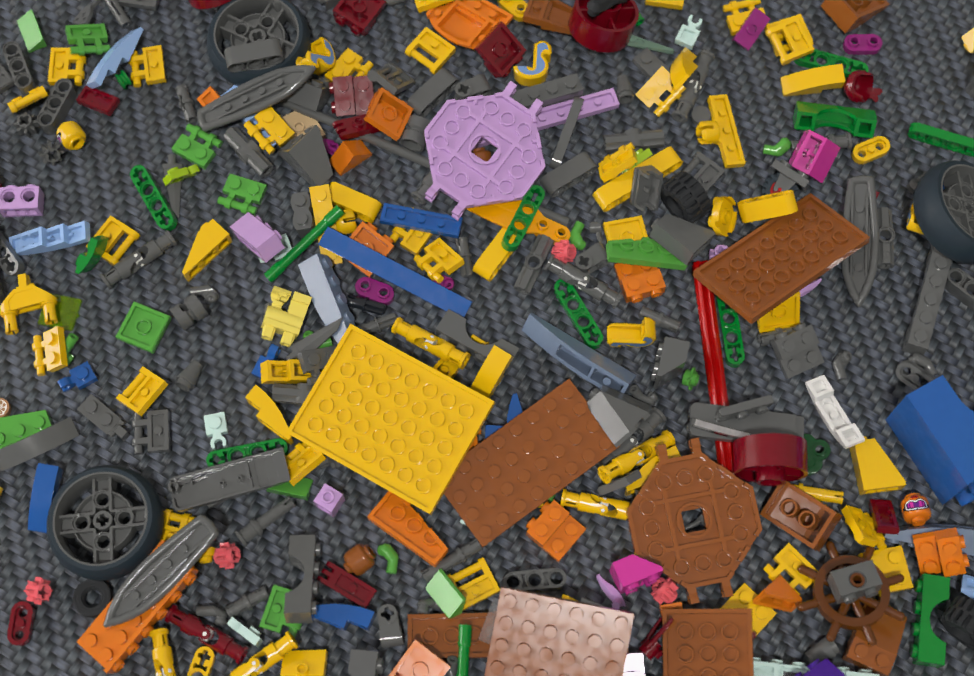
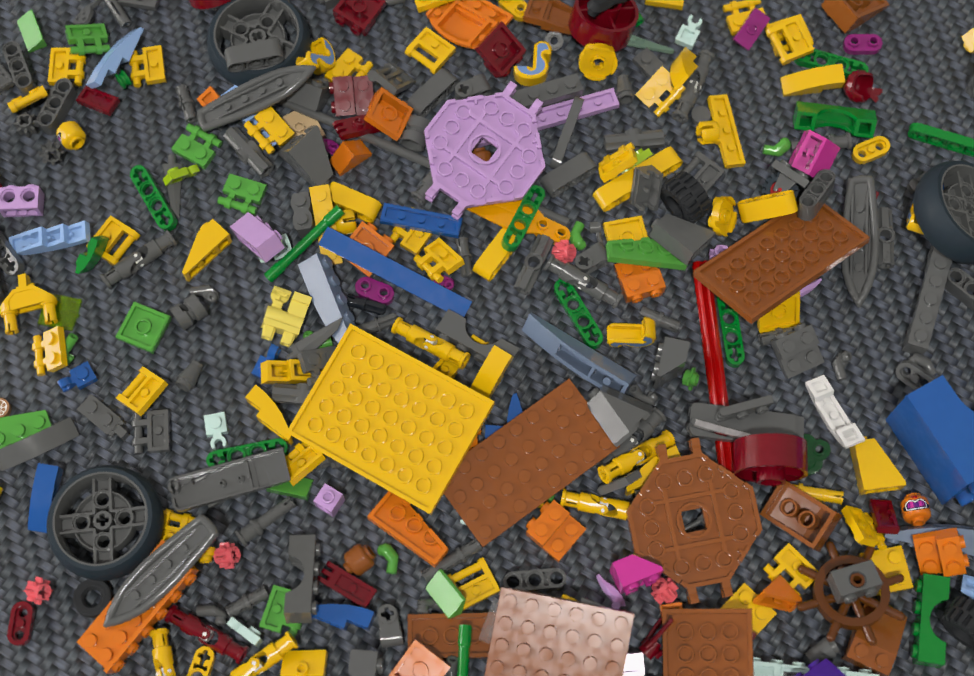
(554, 34): none -> dark grey plate
(597, 51): none -> yellow plate
(816, 194): none -> dark grey beam

